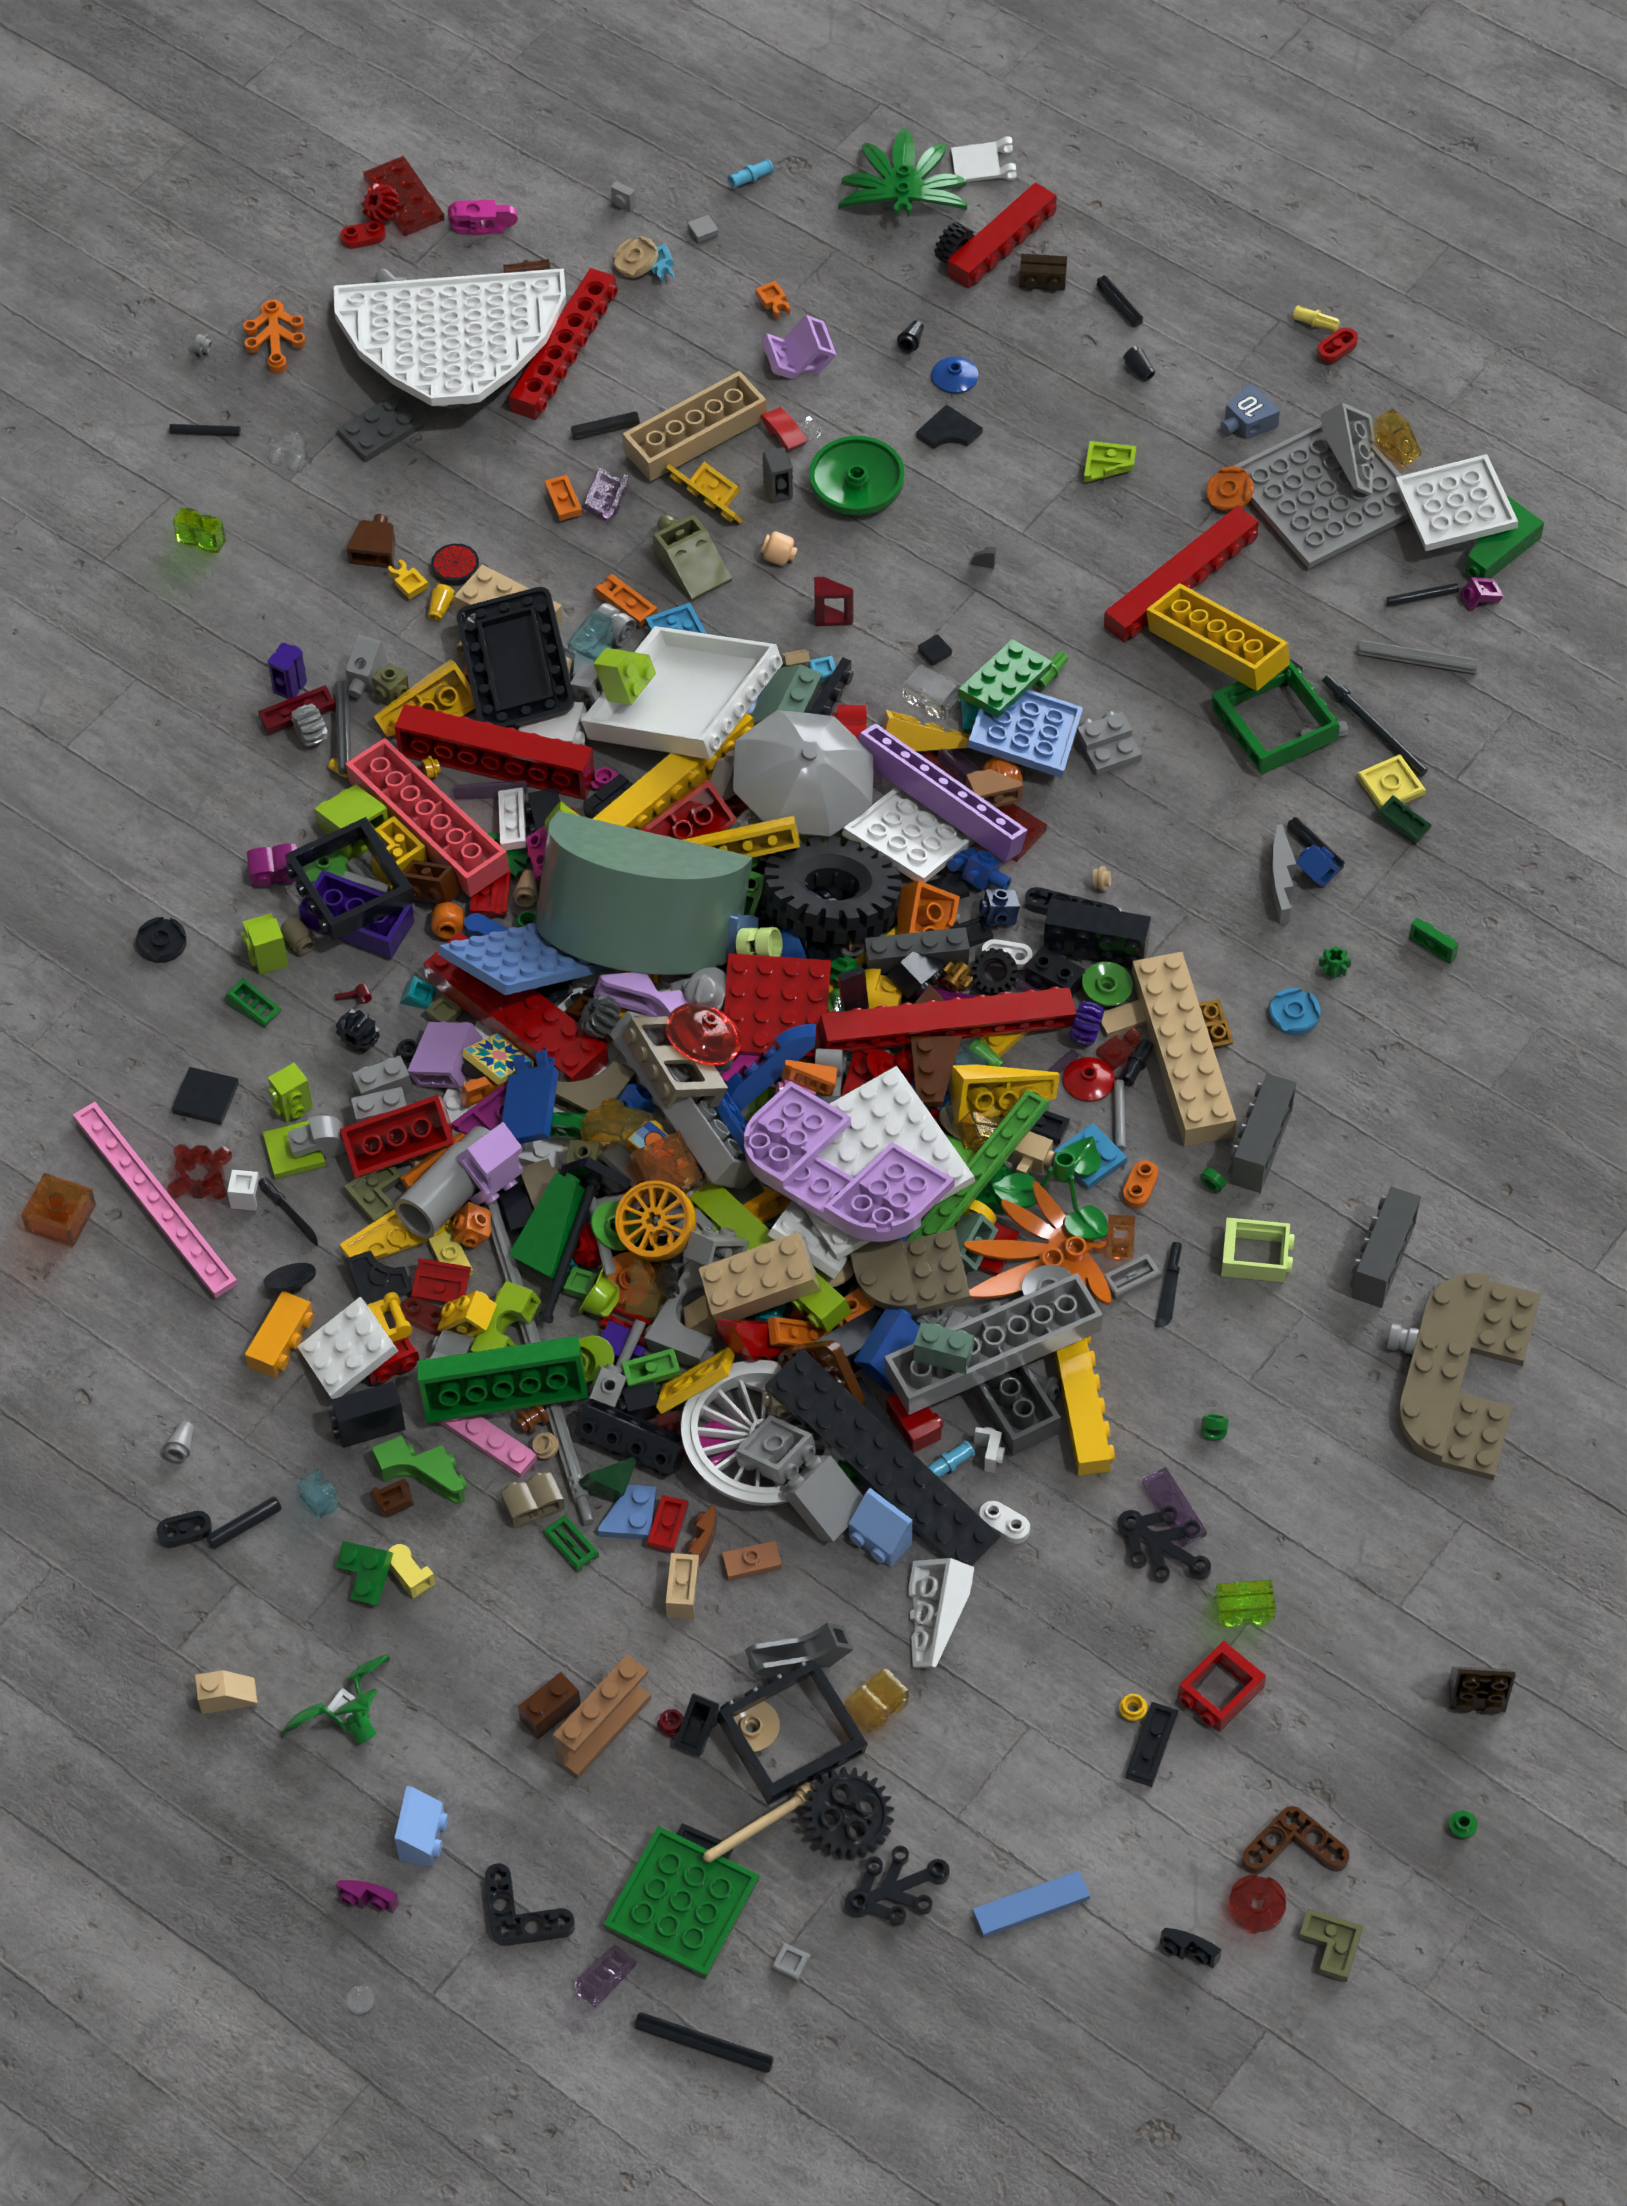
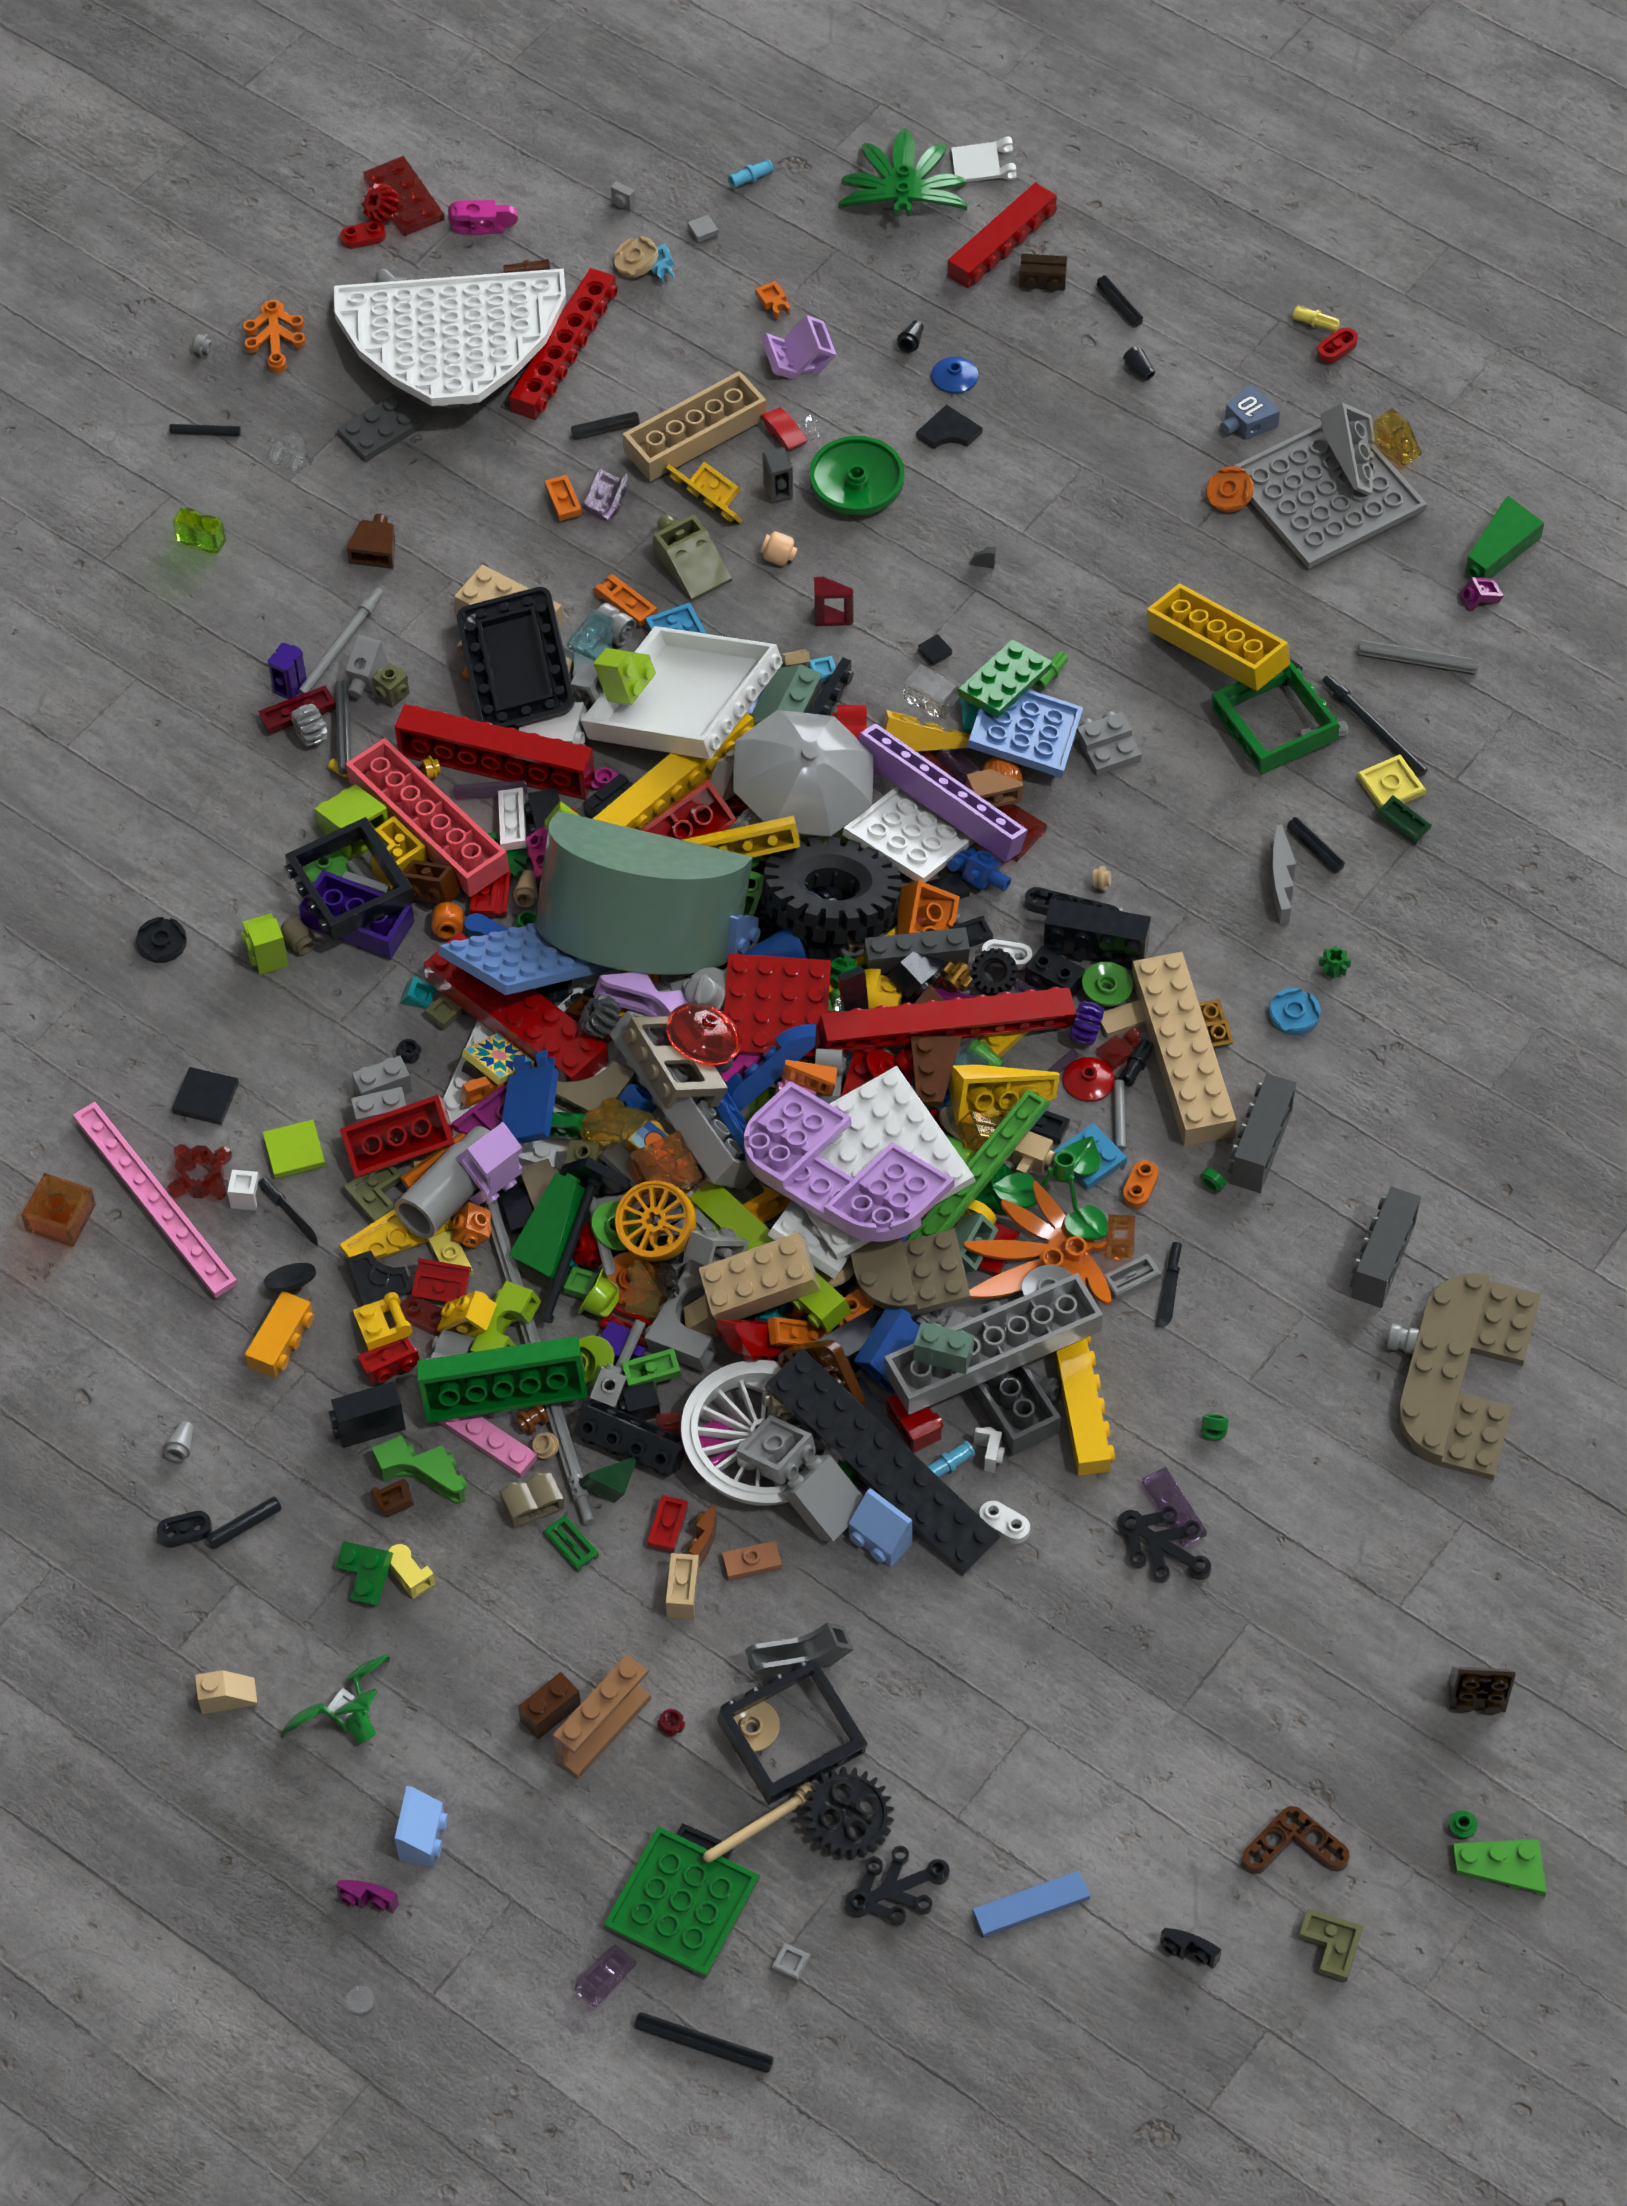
(243, 986): green slope -> none
(268, 864): magenta brick -> none
(289, 1093): lime brick -> none
(318, 1494): clear light blue brick -> none
(321, 1134): light grey brick -> none
(347, 1348): white plate -> none
(357, 1030): black gear -> none
(361, 992): dark red hand -> none
(365, 609): none -> light grey bar
(408, 582): yellow plate -> none
(439, 1054): lavender brick -> none
(440, 690): yellow wedge -> none
(441, 599): yellow cone -> none
(455, 563): tile -> none
(510, 1918): black beam -> none
(631, 1514): medium blue wing -> none
(695, 1380): yellow tile -> none
(697, 1724): black slope -> none
(759, 941): yellowish green wheel -> none
(877, 1700): clear yellow brick -> none
(938, 1597): white wedge -> none
(952, 240): black tyre -> none
(999, 907): dark blue brick -> none
(1108, 460): lime wing -> none
(1133, 1700): yellow plate -> none
(1151, 1744): black tile -> none
(1187, 567): red brick -> none
(1237, 1666): red window -> none
(1245, 1602): clear neon green brick -> none
(1255, 1919): clear red plate -> none
(1257, 1230): yellowish green window -> none
(1318, 864): blue brick -> none
(1422, 594): black bar -> none
(1433, 940): green plate -> none
(1456, 502): white plate -> none
(1504, 1862): none -> bright green wing

